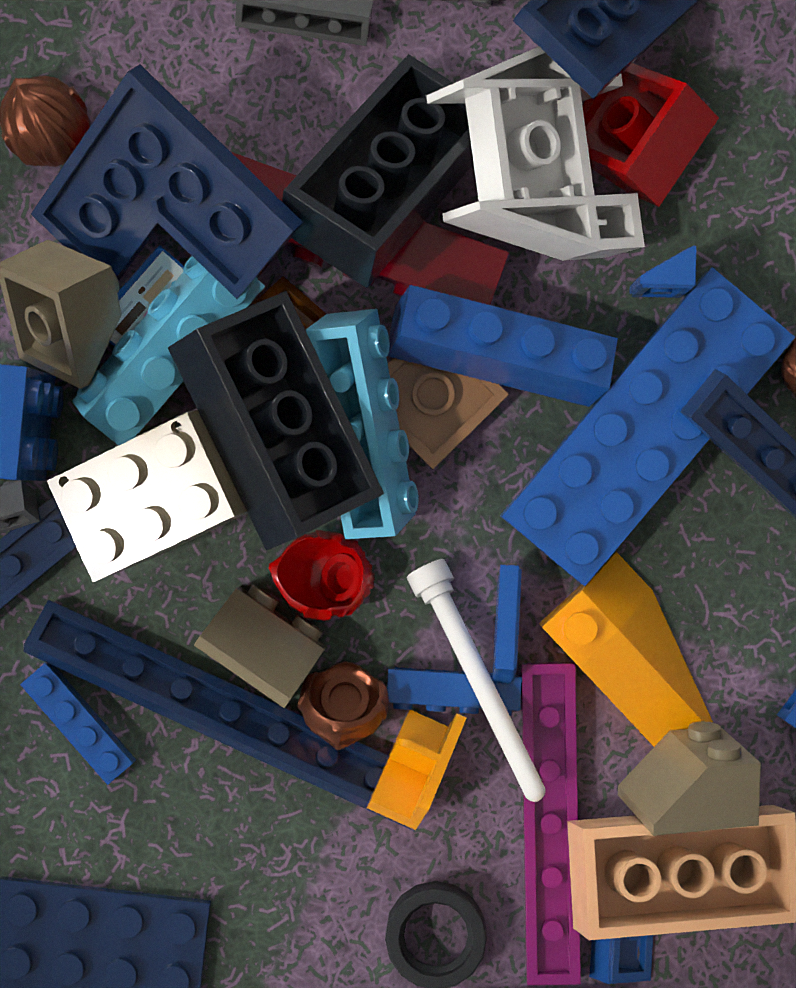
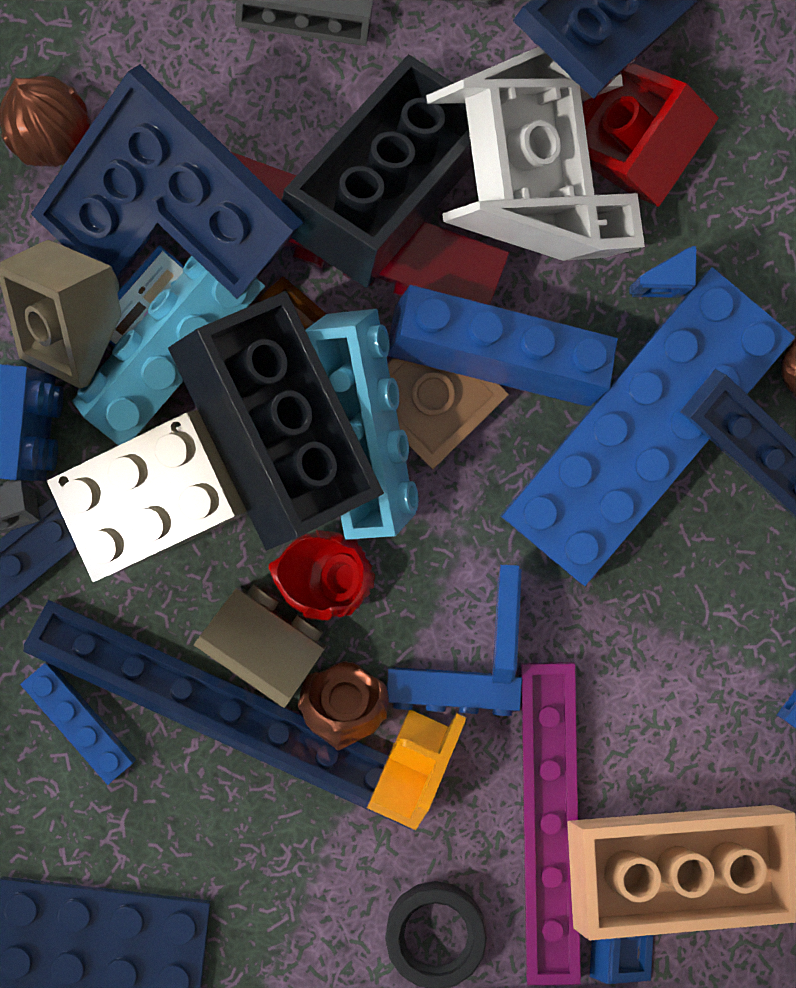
(434, 587): white piece -> none
(628, 650): light orange wedge -> none
(694, 783): dark tan slope -> none

